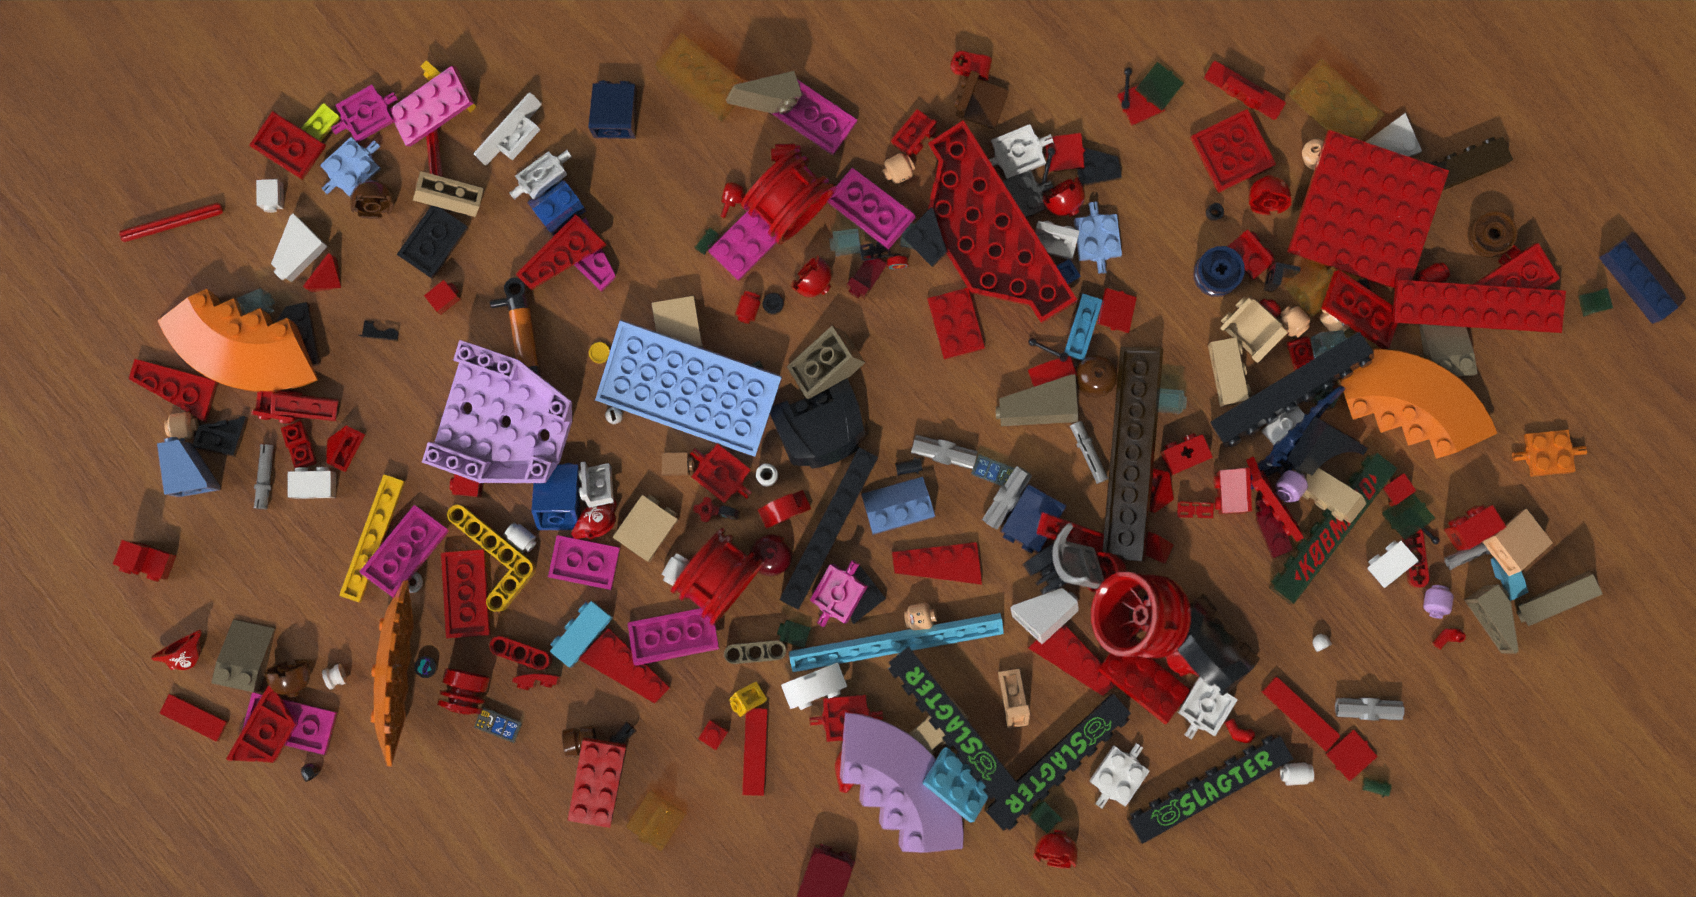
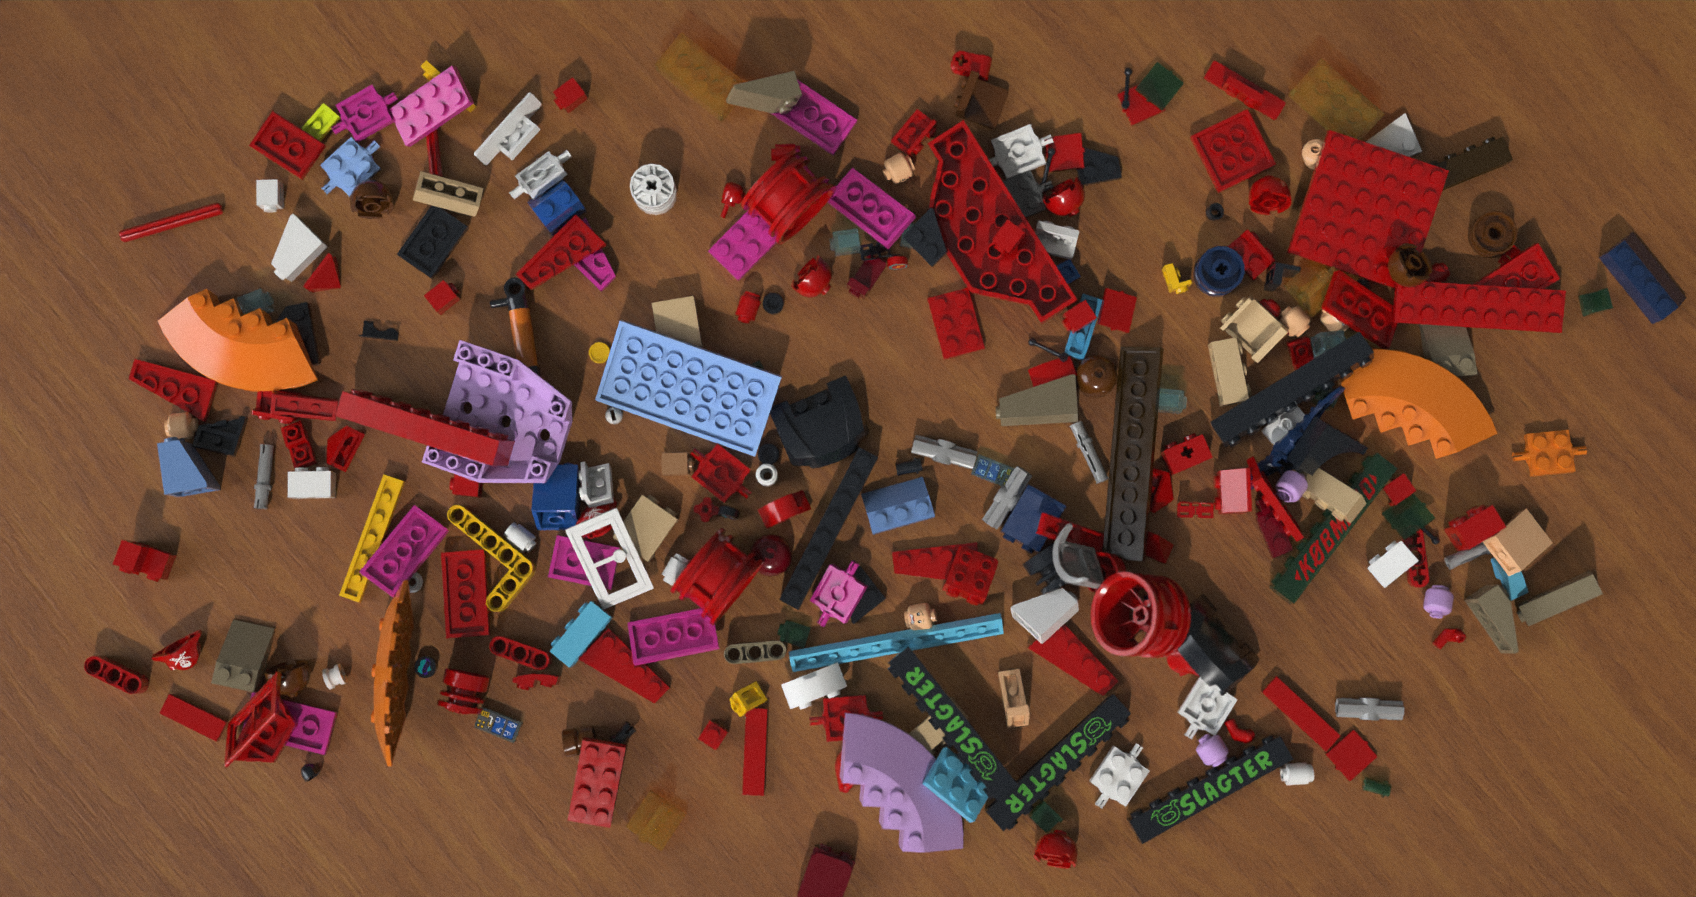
(107, 670): none -> red beam
(273, 685): none -> red door
(425, 427): none -> red brick
(569, 95): none -> red brick
(613, 110): dark blue slope -> none
(629, 551): none -> white door
(650, 200): none -> white wheel
(706, 241): clear green pin -> none
(768, 454): none -> black tile
(825, 362): dark tan slope -> none
(970, 575): none -> red bracket
(1008, 238): none -> red brick
(1078, 317): none -> red brick
(1098, 237): light blue plate -> none
(1146, 684): red plate -> none
(1172, 279): none -> yellow bracket
(1212, 750): none -> lavender head
(1321, 642): white hinge -> none
(1409, 266): none -> reddish brown cylinder

